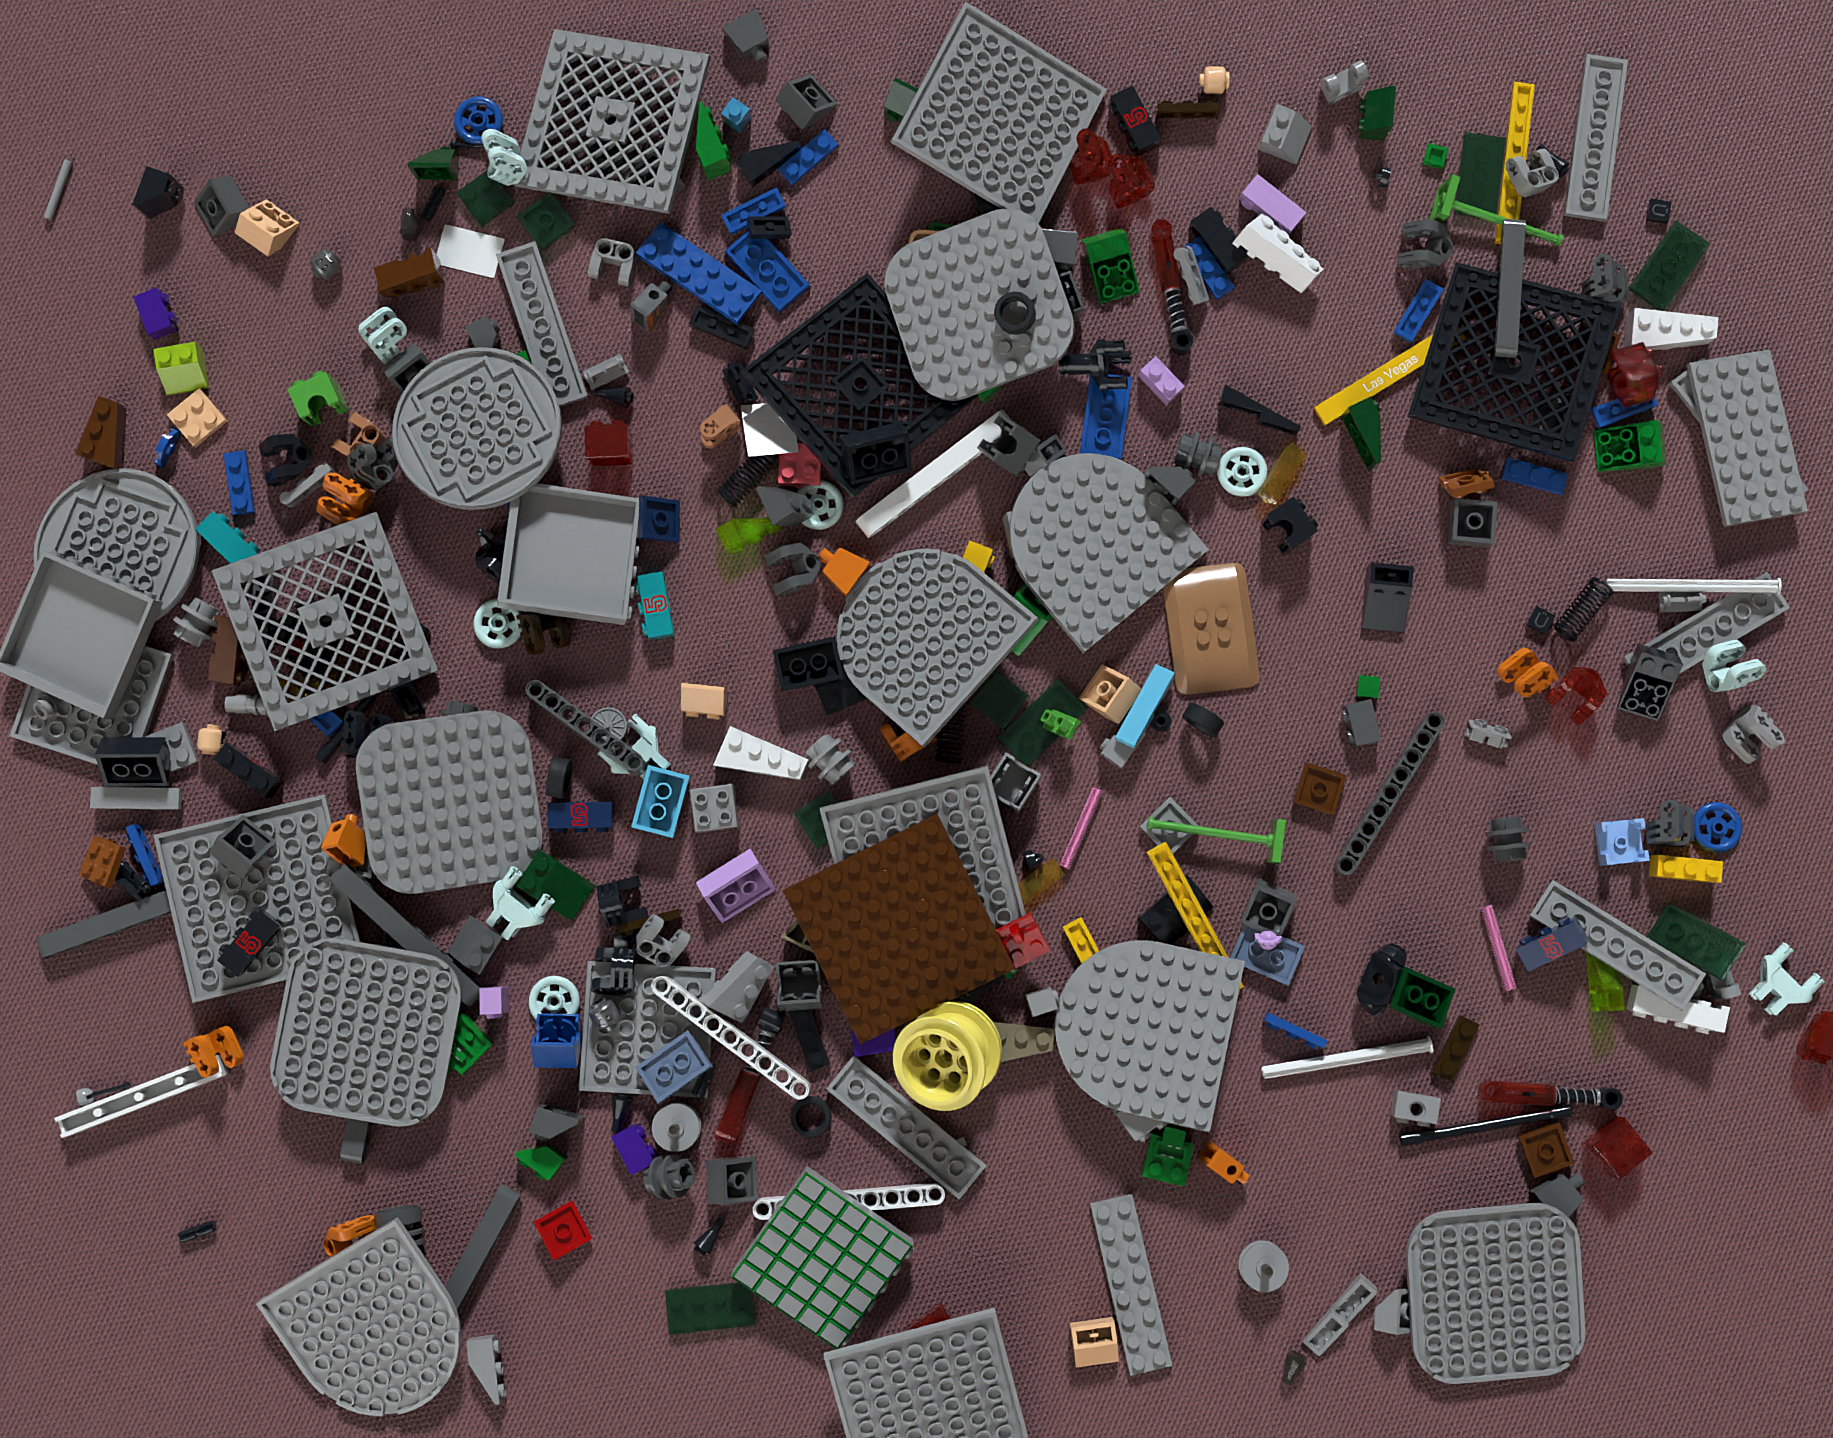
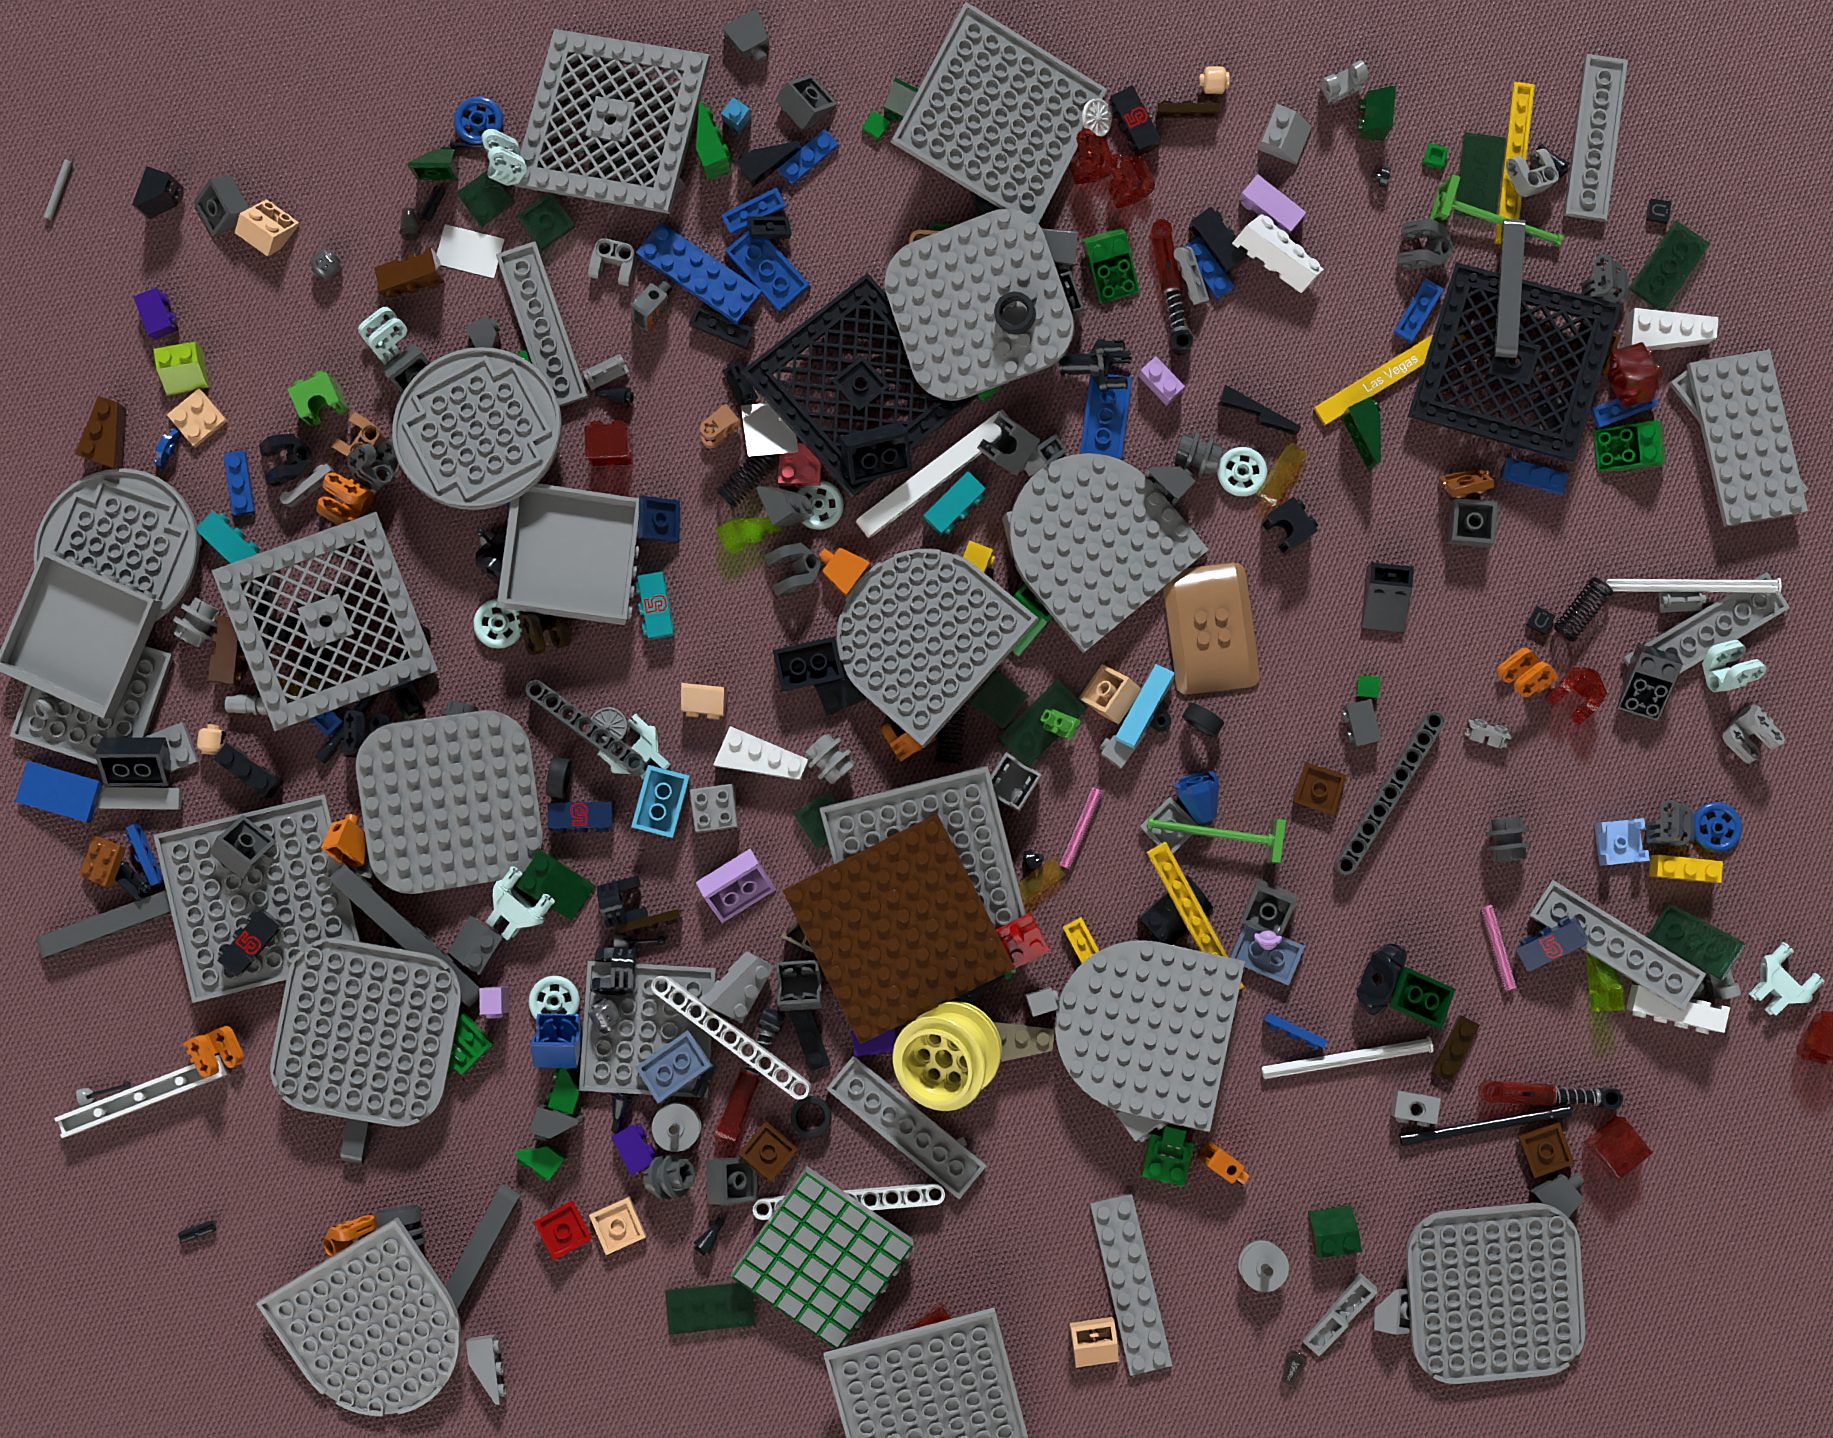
(58, 791): none -> blue tile
(566, 1092): none -> green slope
(617, 1225): none -> light nougat plate
(658, 944): light grey piece -> none
(767, 1152): none -> reddish brown plate
(876, 125): none -> green tile
(955, 504): none -> teal brick
(1097, 116): none -> white wheel
(1199, 796): none -> blue cone
(1334, 1232): none -> dark green slope

